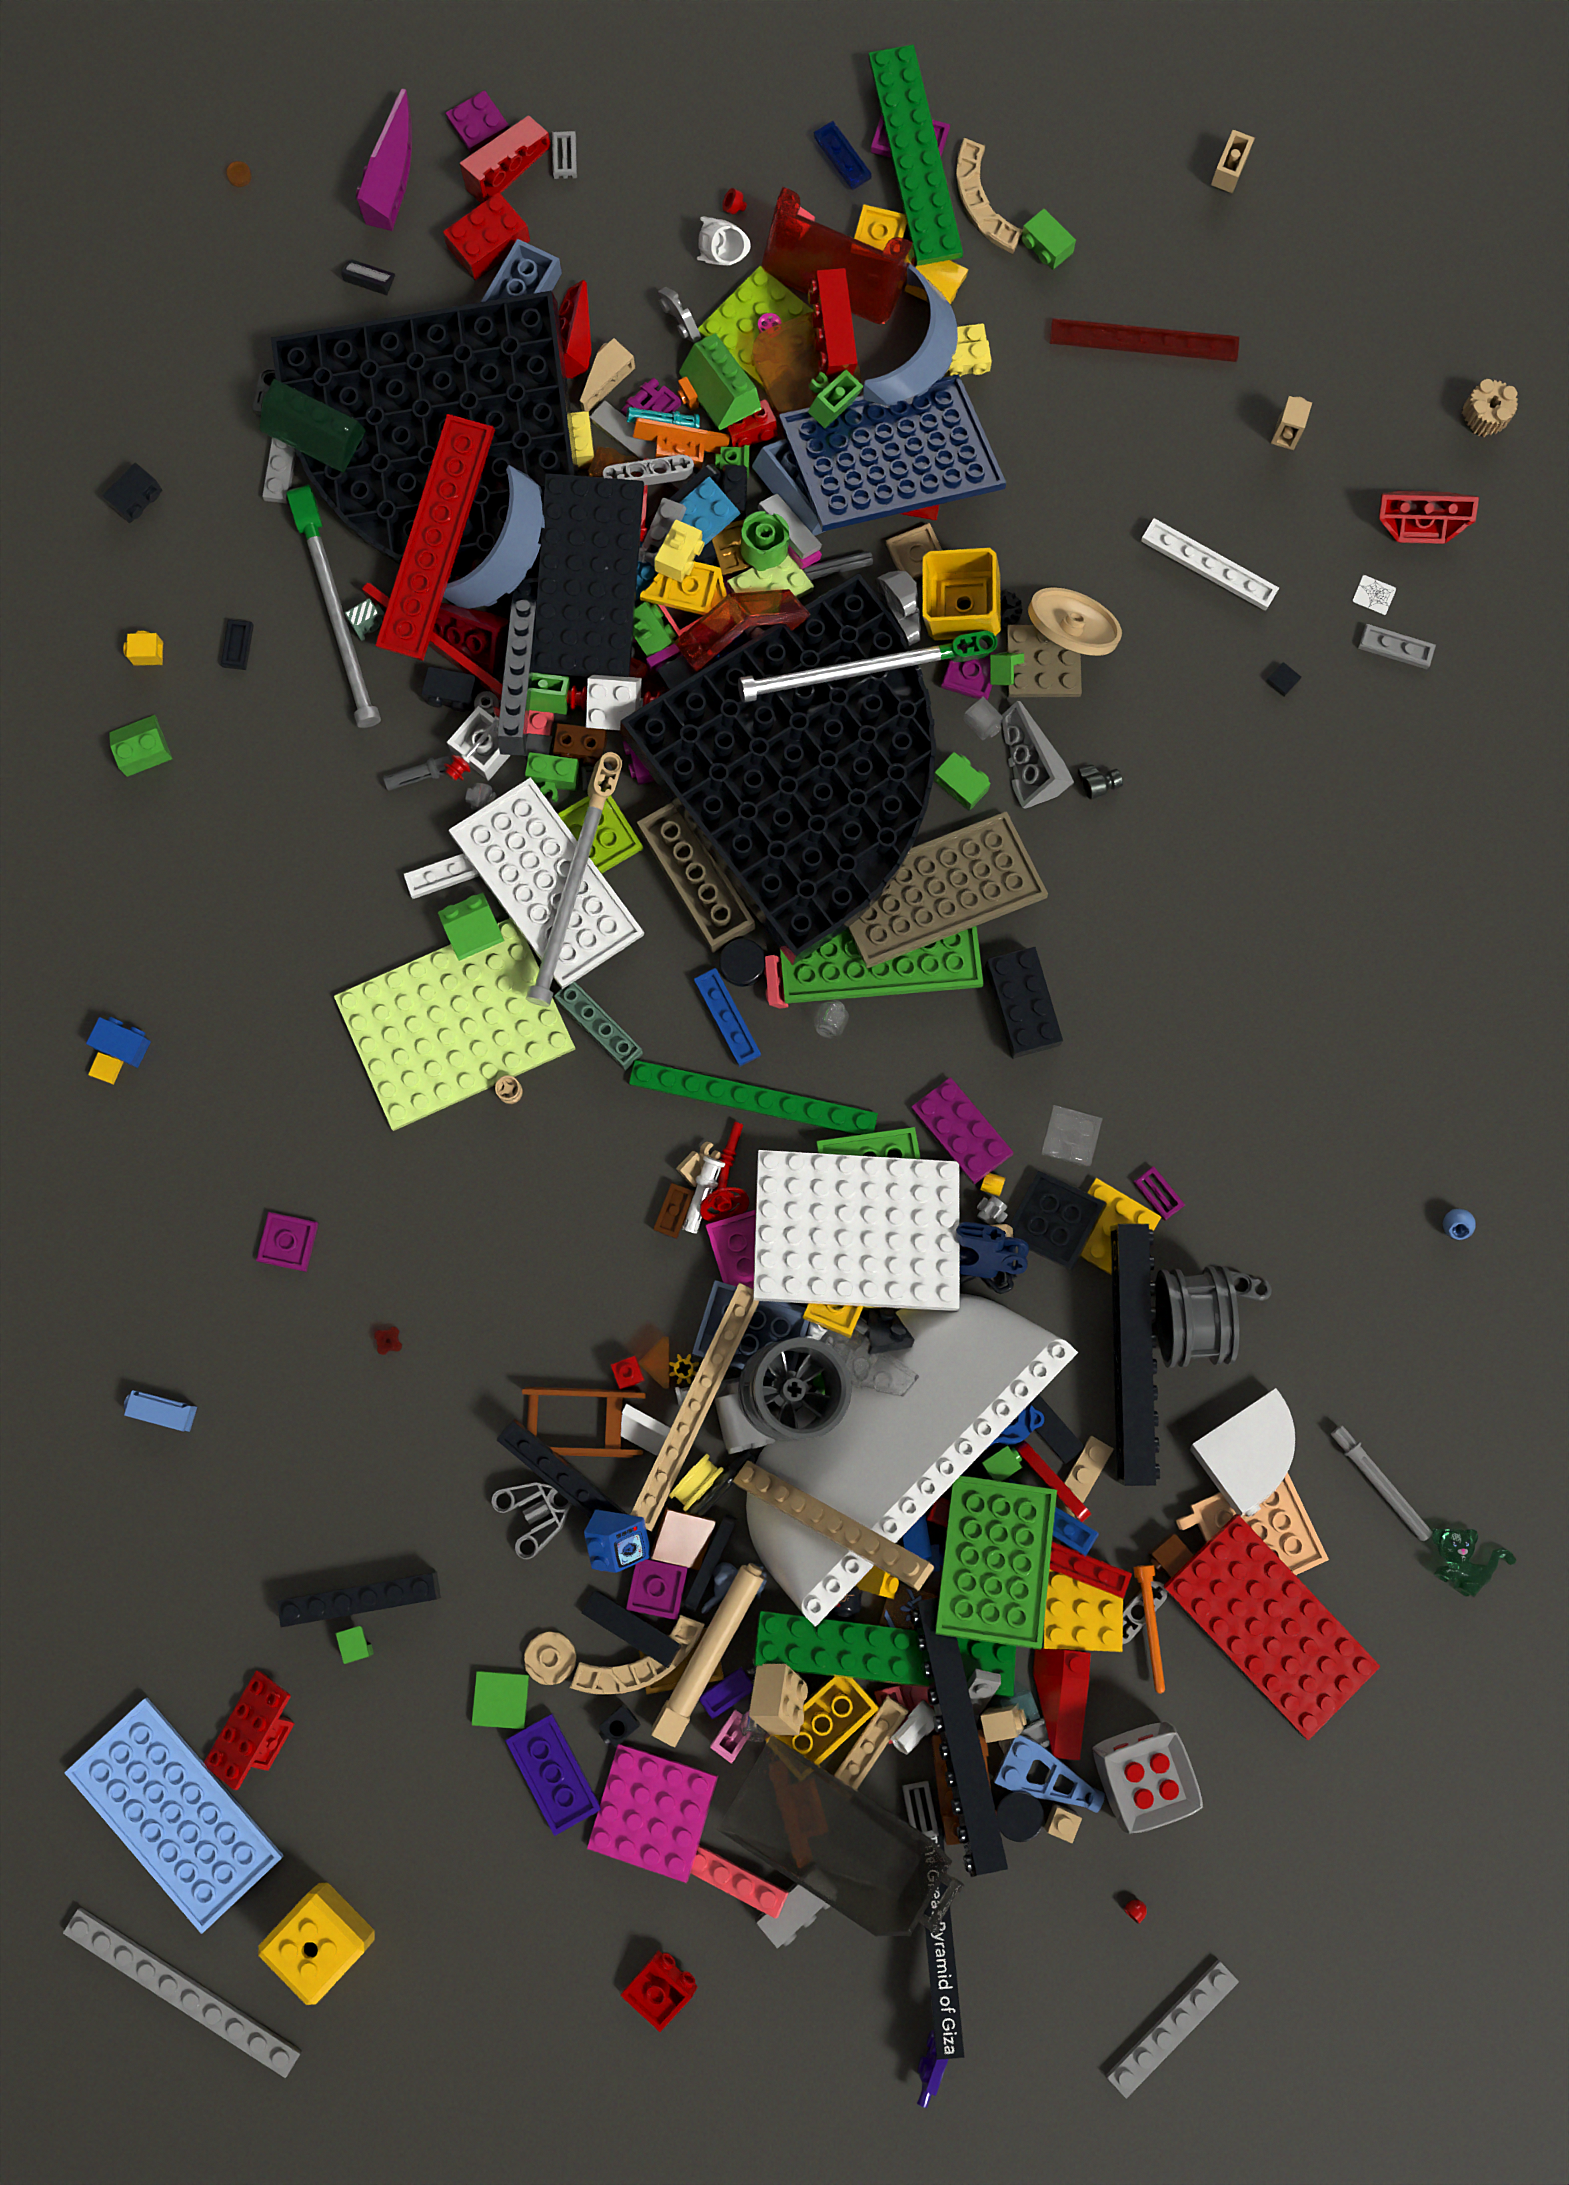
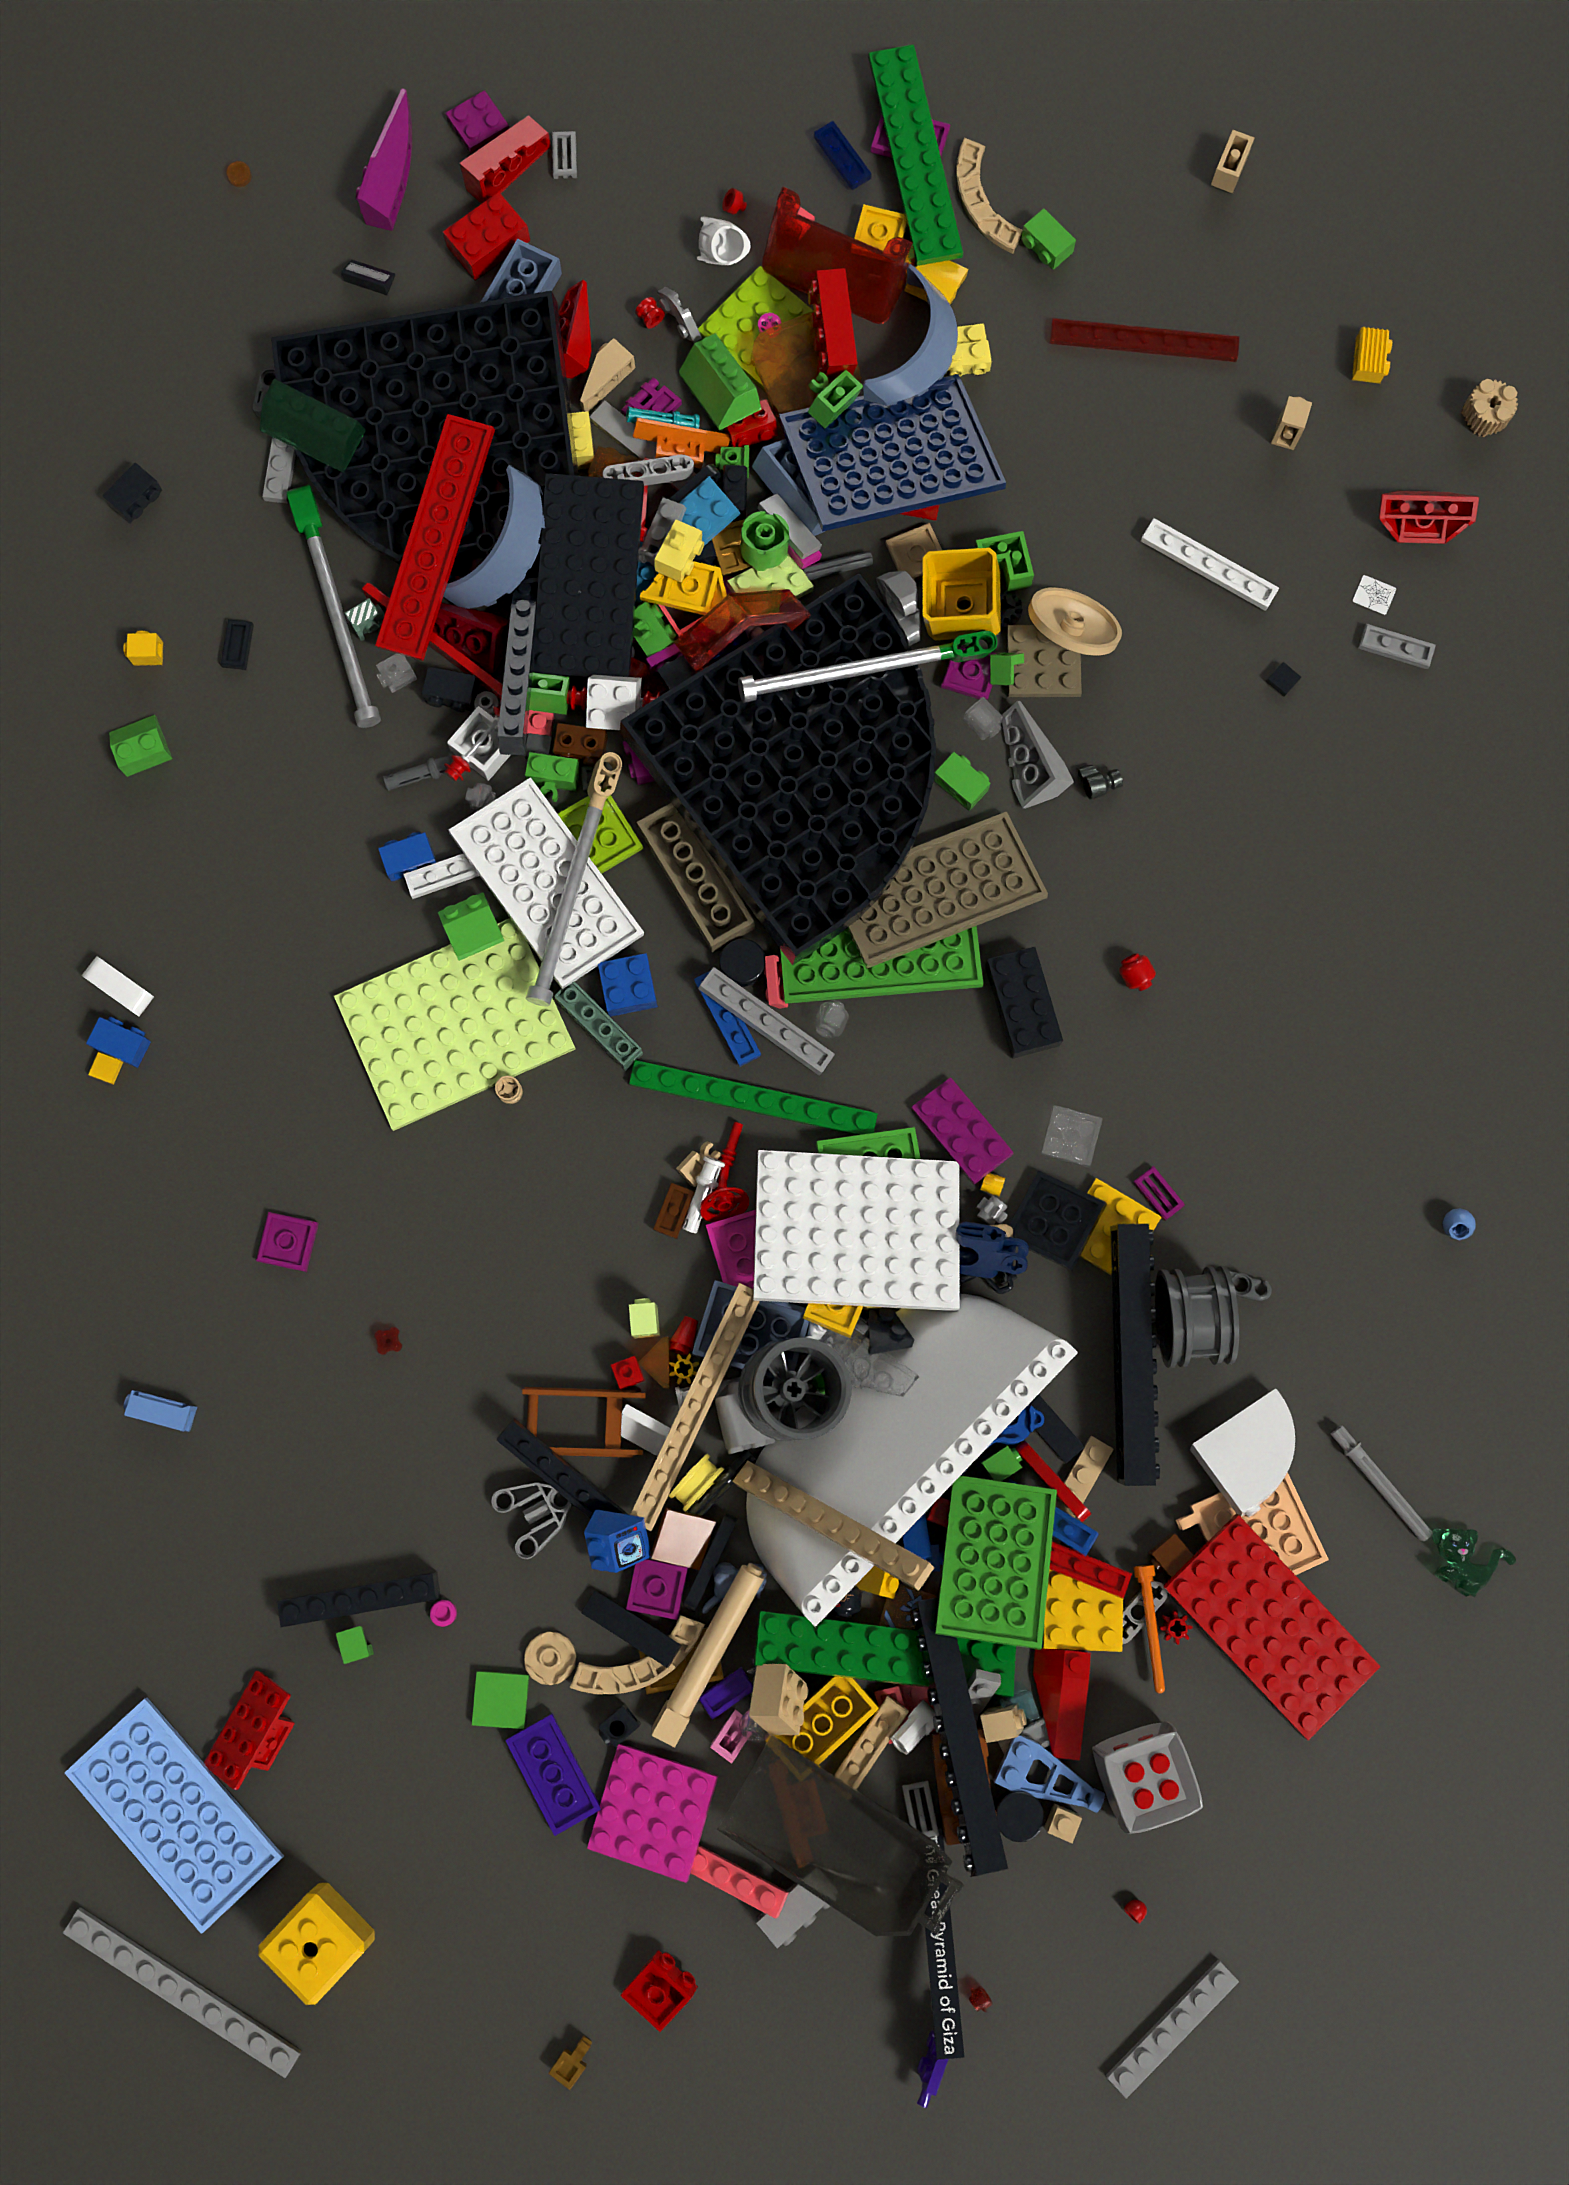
(117, 986): none -> white beam
(395, 672): none -> clear brick
(406, 855): none -> blue brick
(443, 1613): none -> dark pink tile
(570, 2064): none -> pearl gold plate
(627, 985): none -> blue brick
(644, 1318): none -> yellowish green brick
(650, 312): none -> red wheel
(684, 1337): none -> red cone
(687, 394): orange plate -> none
(766, 1021): none -> light grey plate
(980, 1999): none -> clear red plate
(1012, 558): none -> bright green brick
(1137, 972): none -> red head
(1180, 1633): none -> red gear
(1371, 355): none -> yellow brick

